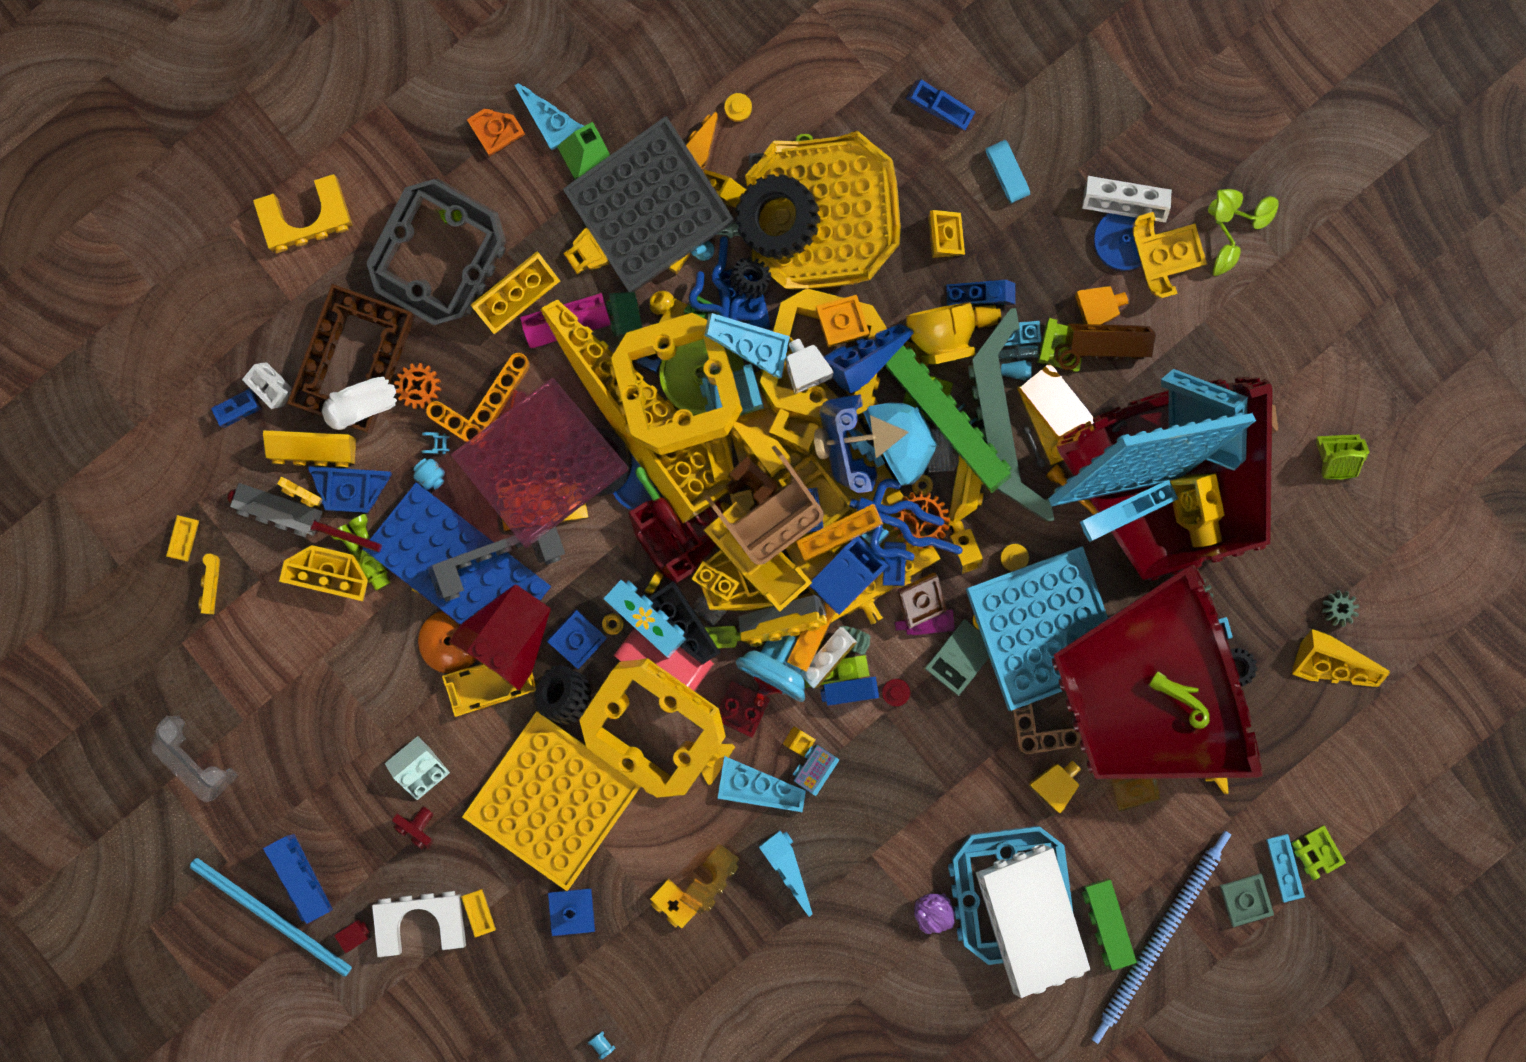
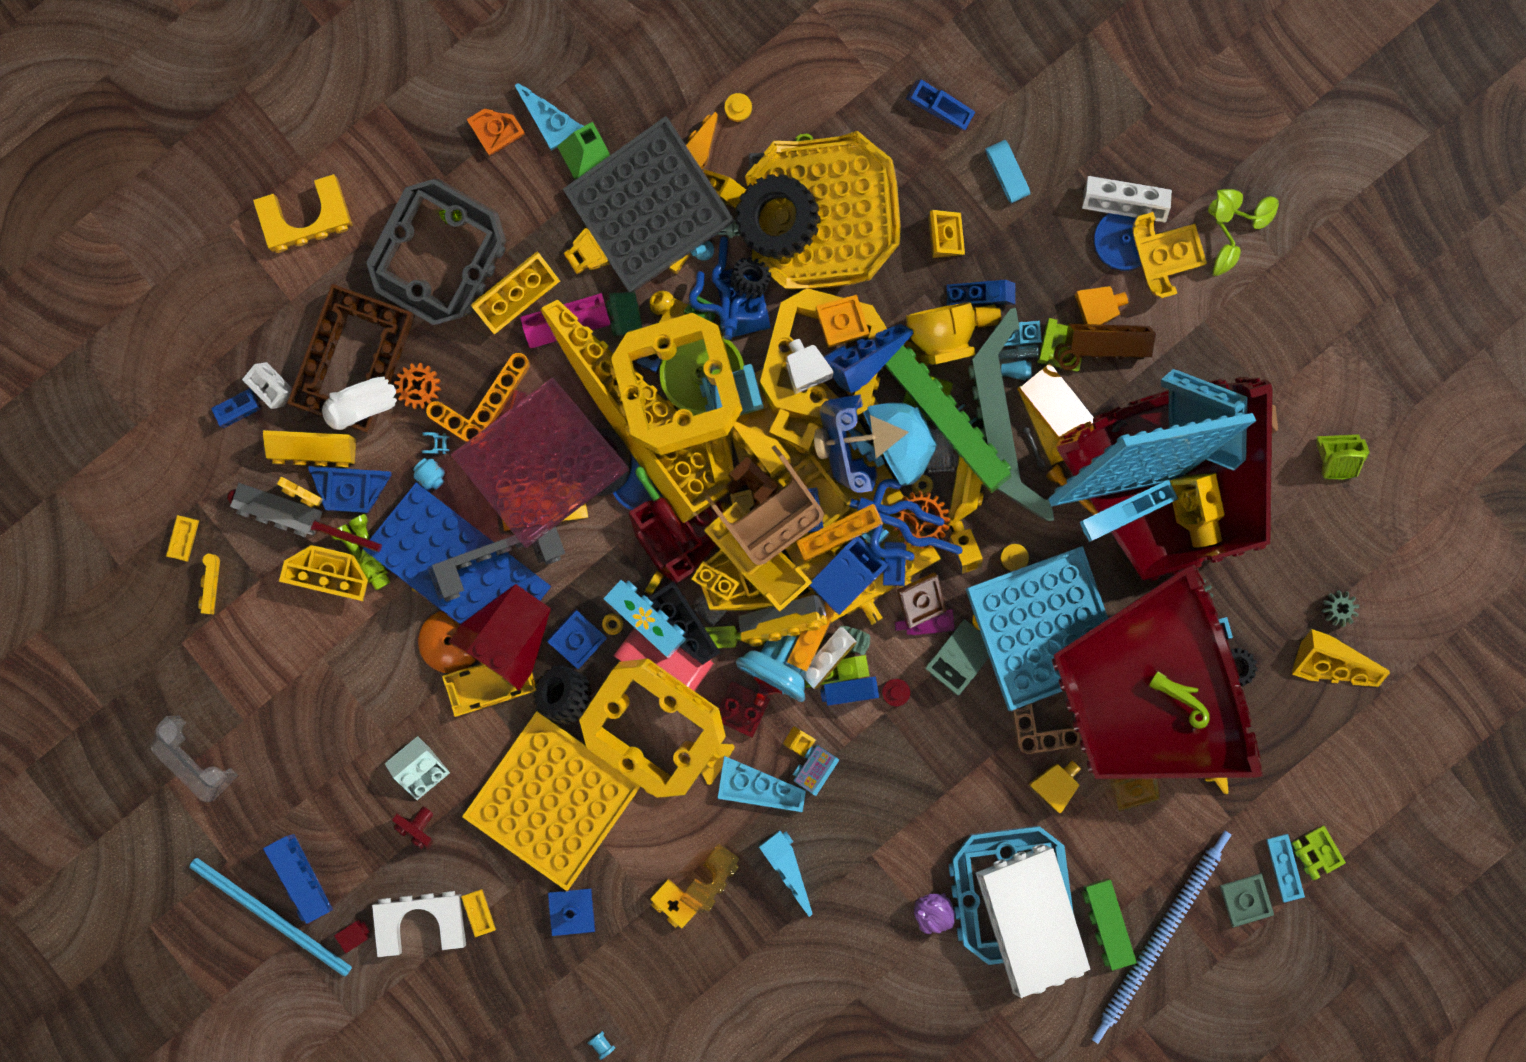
(754, 344): medium azure wing -> none

